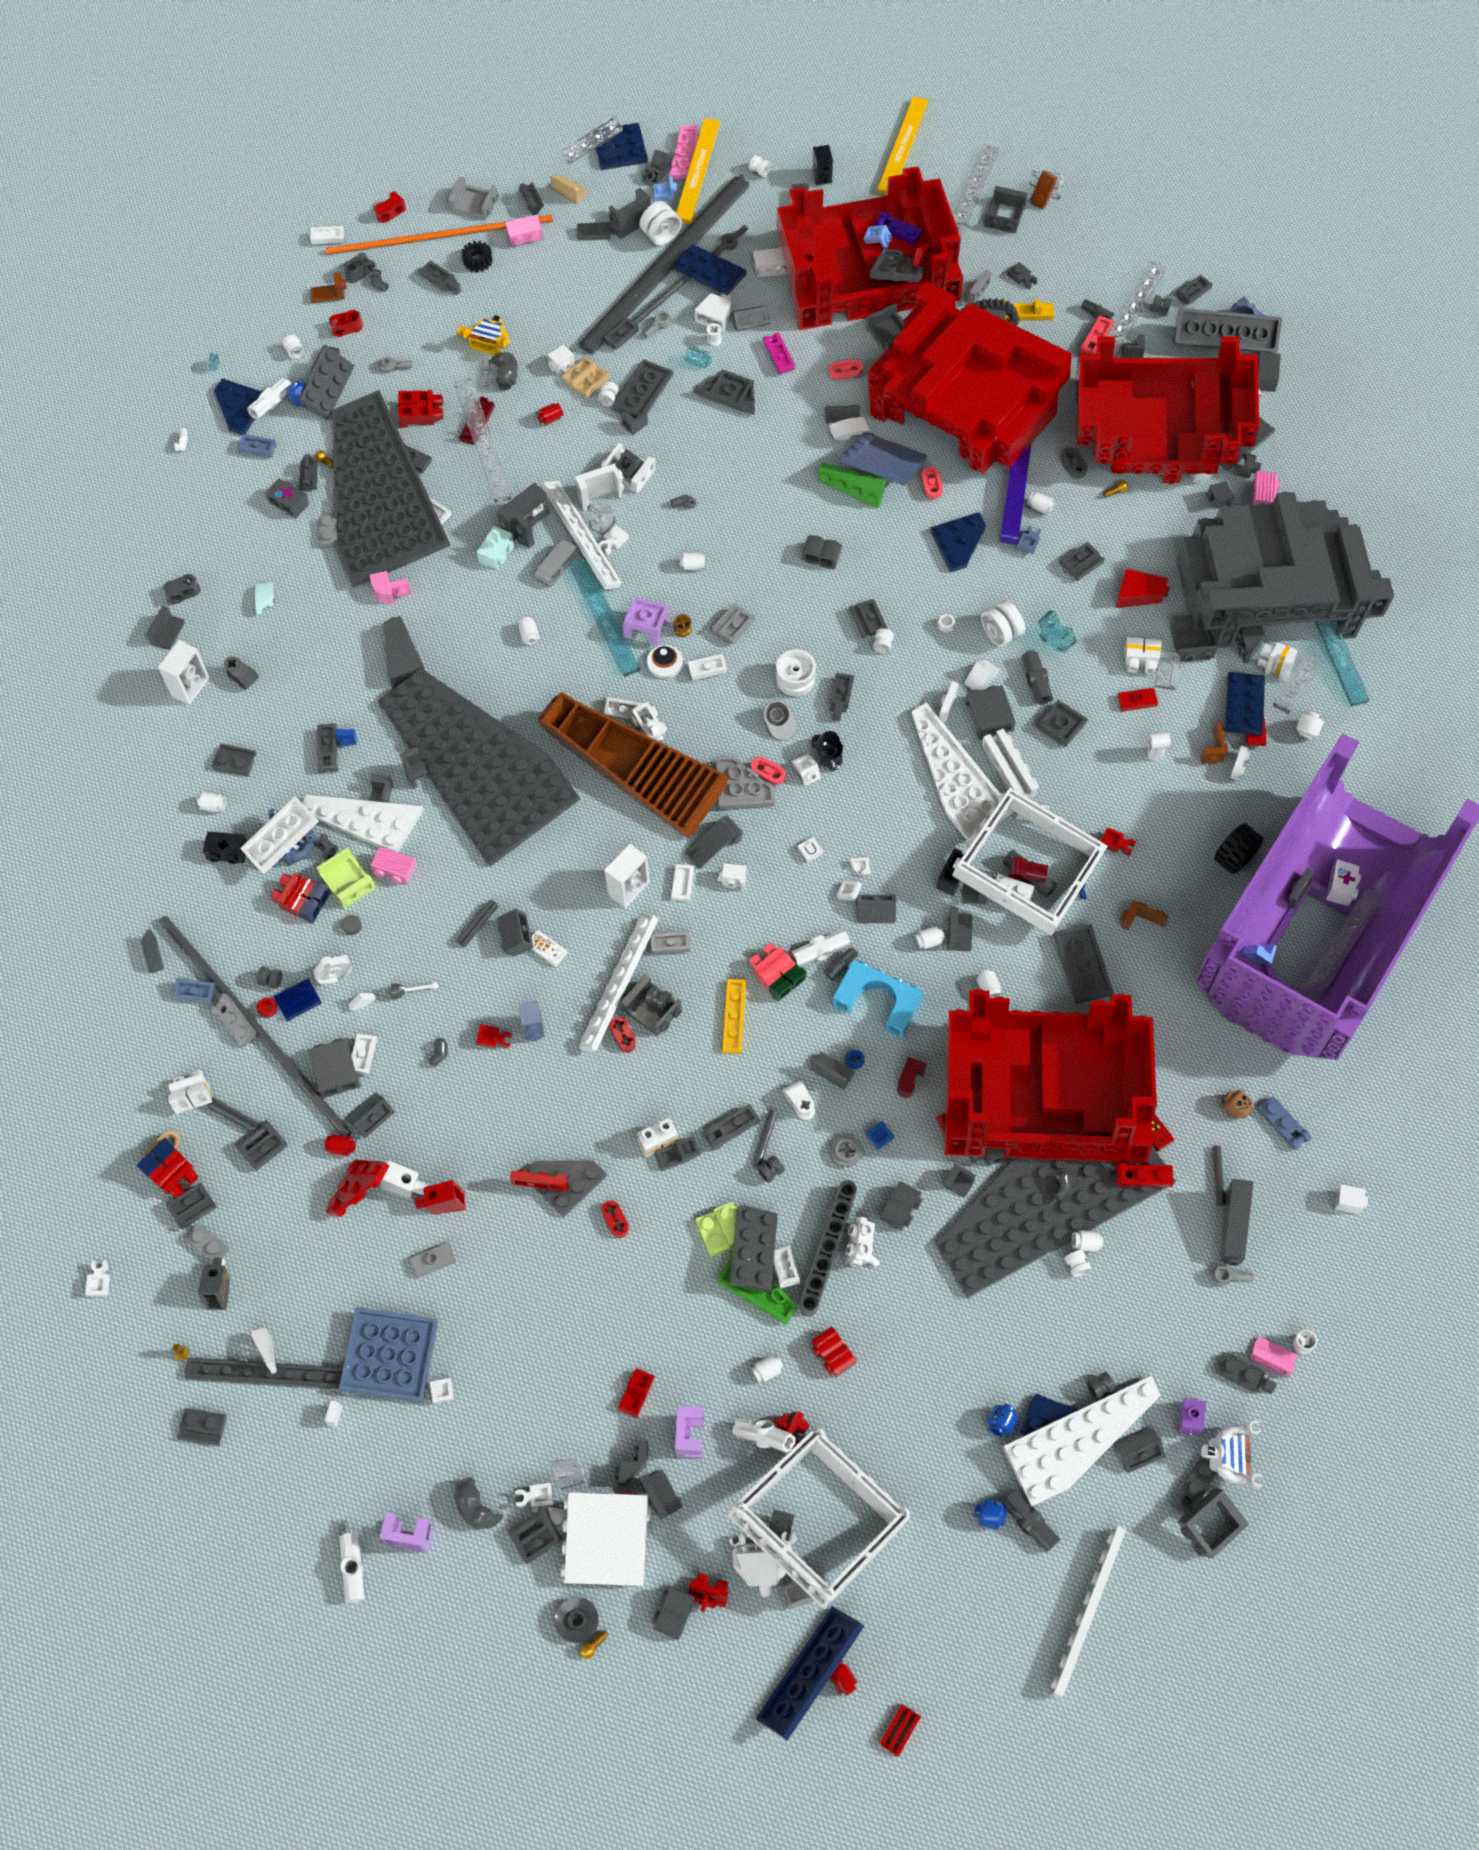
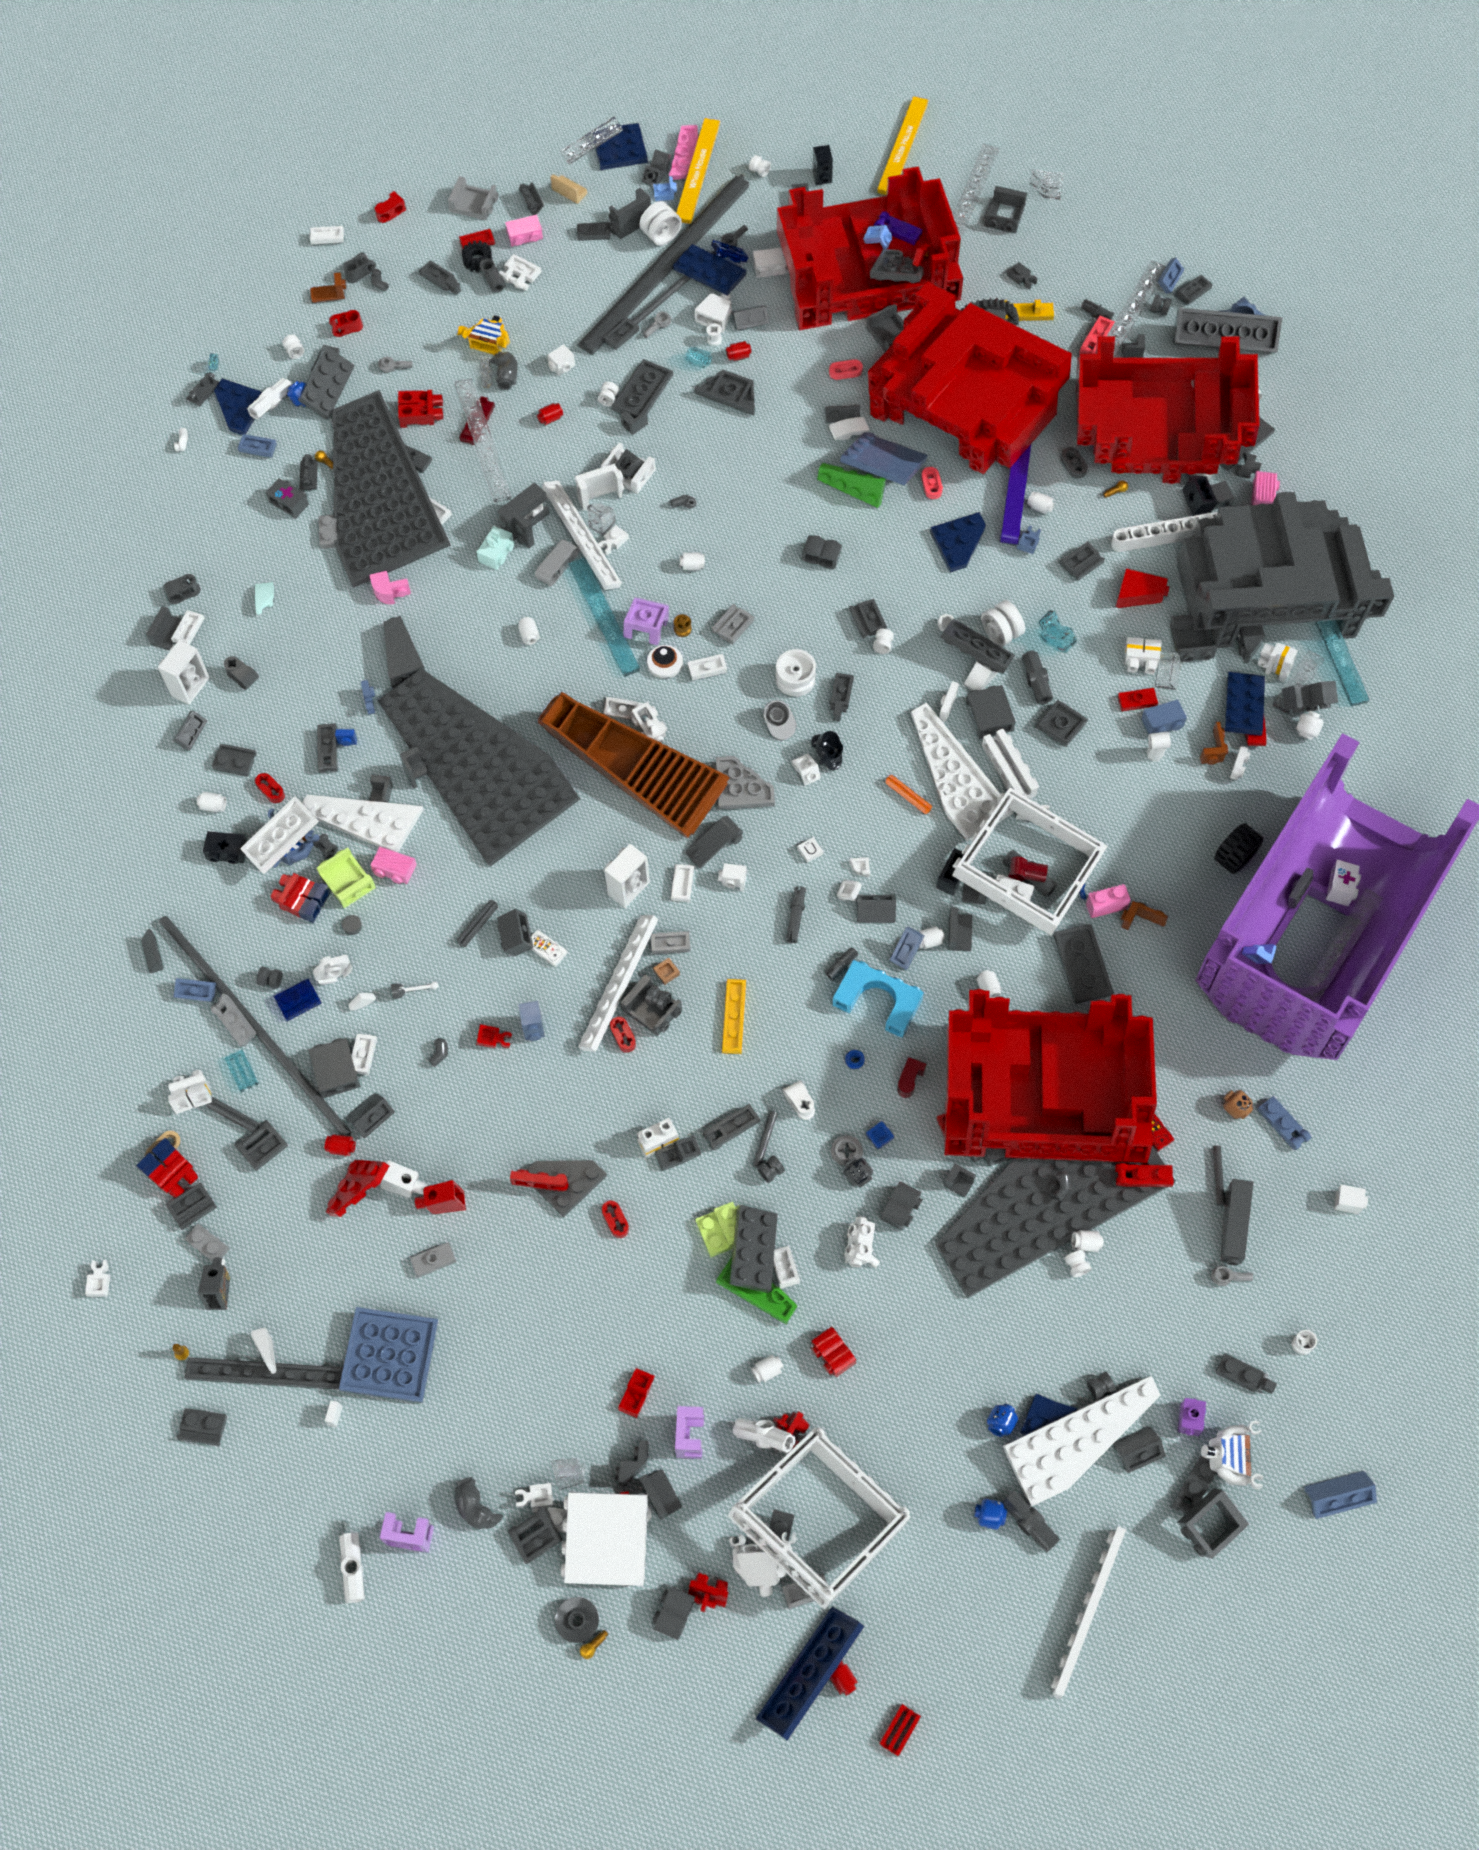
(188, 627): none -> white plate
(190, 730): none -> plate
(203, 389): none -> dark grey hinge
(248, 1084): none -> clear light blue tile
(267, 1007): red tile -> none
(272, 785): none -> red beam
(368, 693): none -> sand blue plate
(426, 236): orange piece -> none
(442, 1391): white plate -> none
(484, 236): none -> red tile
(492, 275): none -> dark grey piece
(521, 268): none -> white plate
(585, 377): tan slope -> none
(666, 971): none -> medium nougat plate
(725, 250): none -> clear blue plate
(738, 351): none -> red brick
(769, 770): coral plate -> none
(777, 971): coral hips -> none
(779, 353): dark pink plate -> none
(797, 907): none -> dark grey pin
(820, 948): white piece -> none
(824, 1256): dark grey beam -> none
(832, 1070): dark grey panel -> none
(858, 1172): none -> dark grey head
(907, 947): none -> sand blue plate
(908, 794): none -> orange axle
(978, 646): none -> dark grey plate
(979, 286): light grey plate -> none
(1043, 189): dark orange plate -> none
(1108, 901): none -> bright pink brick
(1115, 841): red plate -> none
(1164, 717): none -> sand blue brick
(1165, 533): none -> white beam
(1171, 275): none -> sand blue plate
(1199, 495): none -> black brick
(1268, 370): dark grey brick -> none
(1273, 1357): bright pink panel -> none
(1310, 696): none -> dark grey brick
(1341, 1494): none -> sand blue panel

